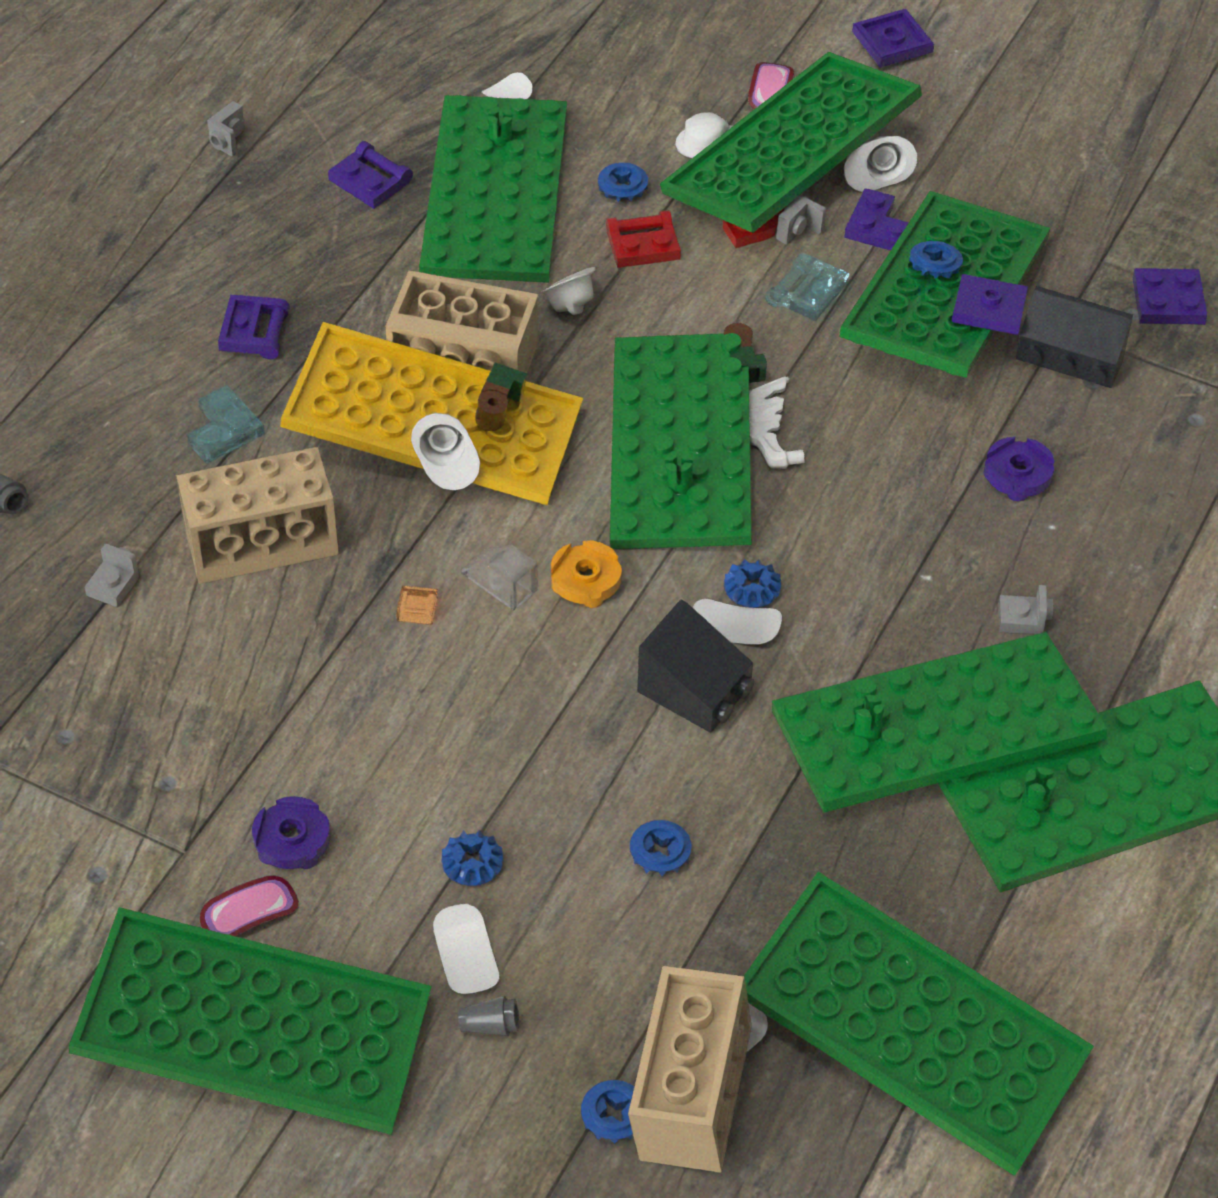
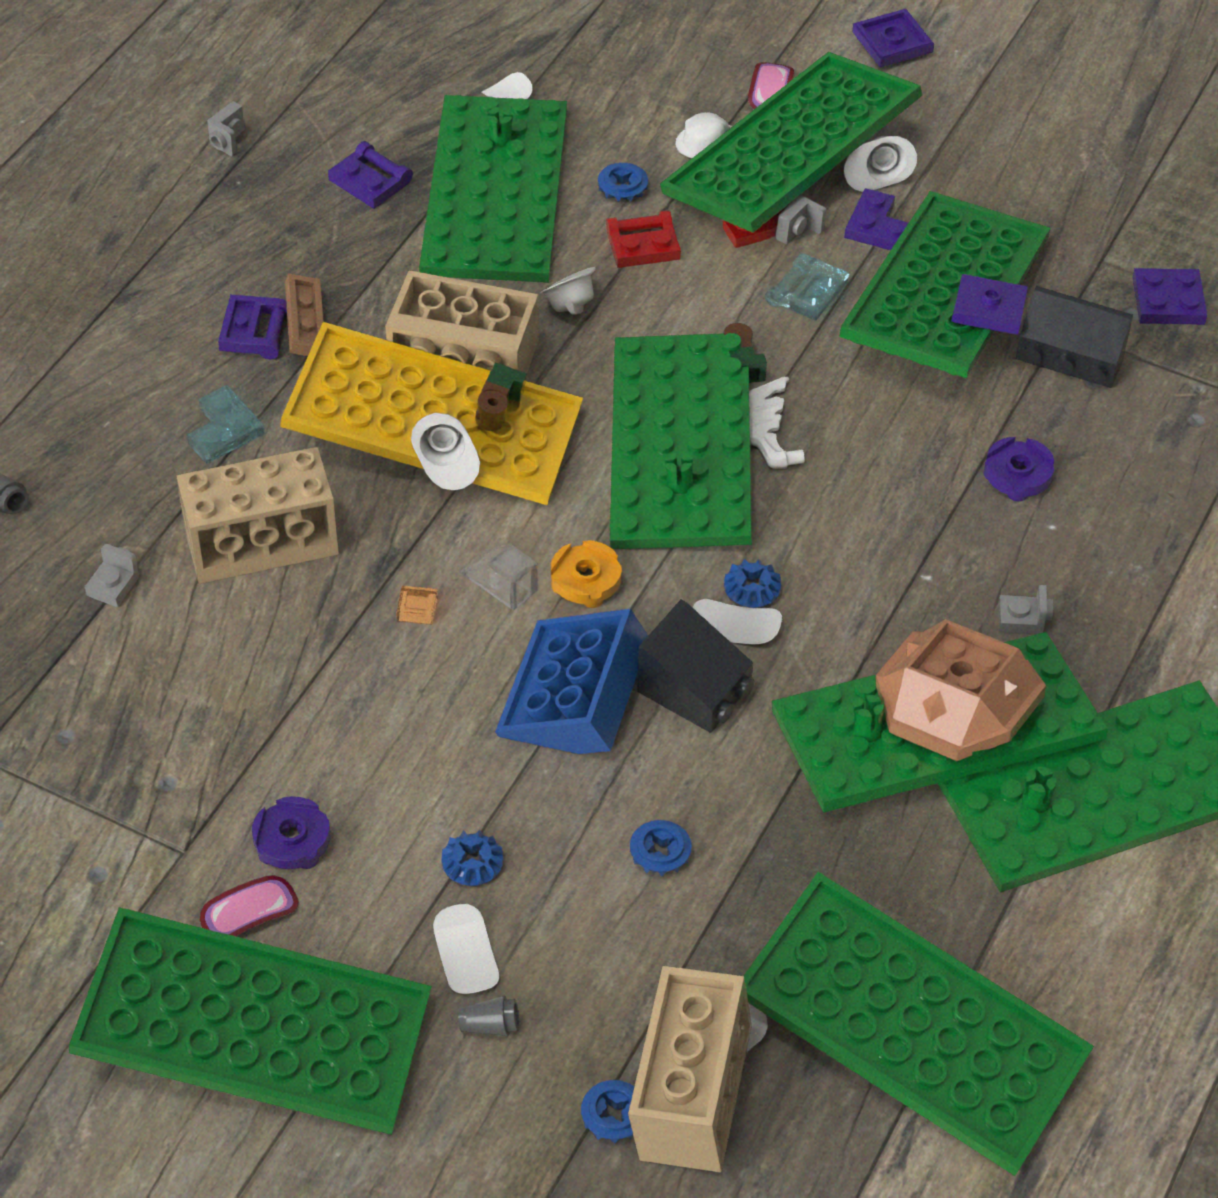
(303, 312): none -> medium nougat plate
(574, 682): none -> blue slope
(926, 258): blue gear -> none
(957, 690): none -> nougat piece

